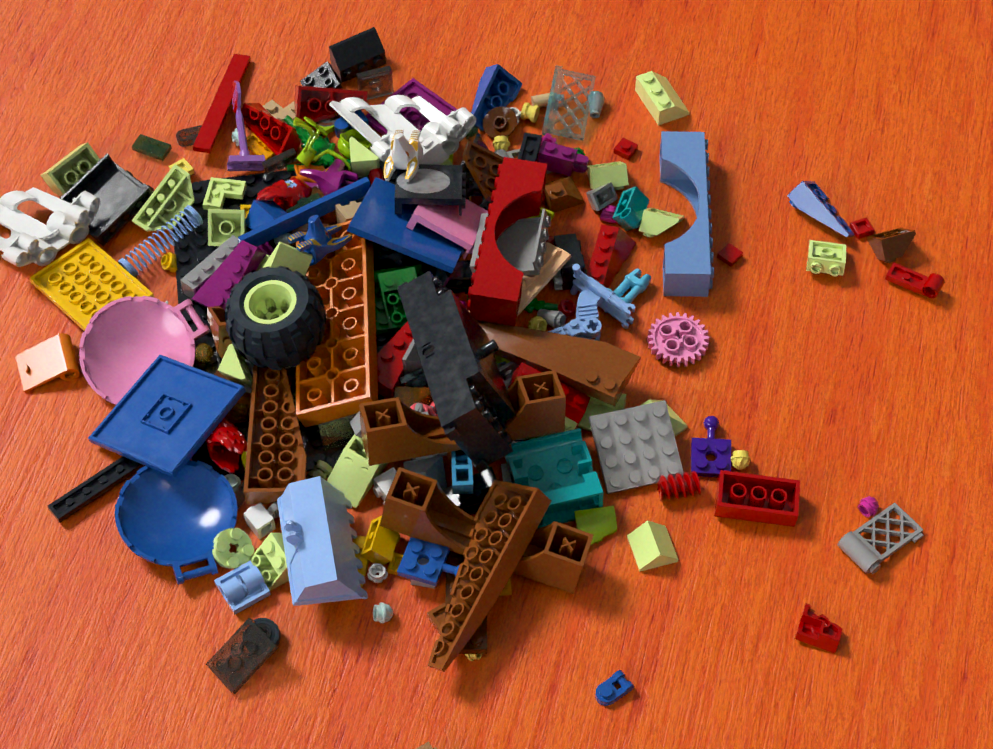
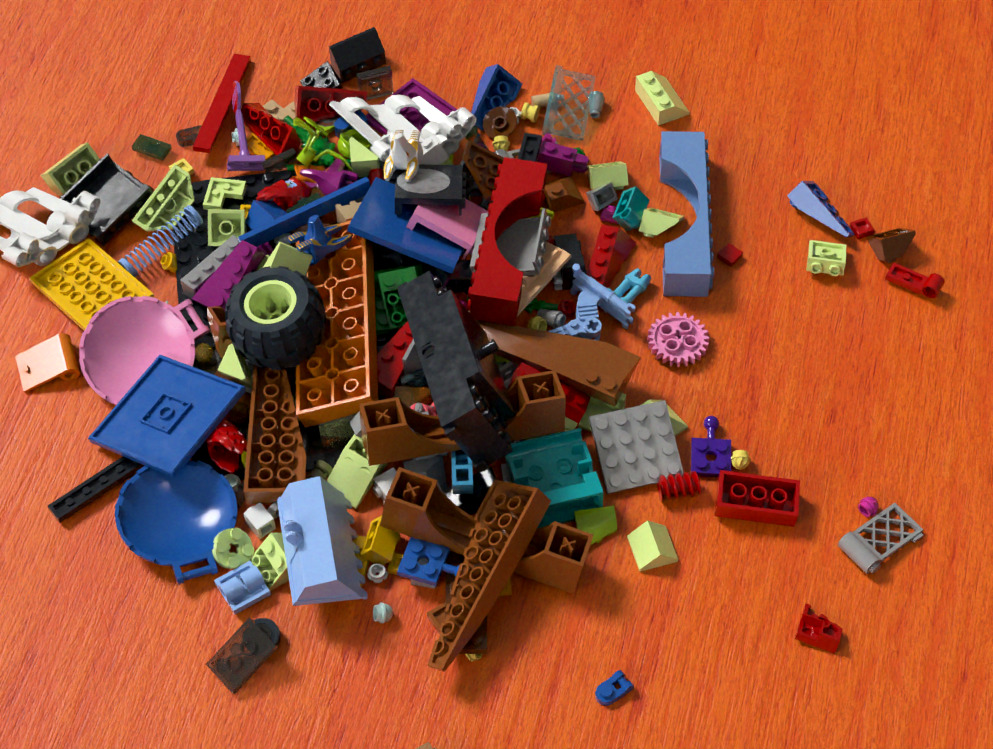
(625, 148): red plate -> none

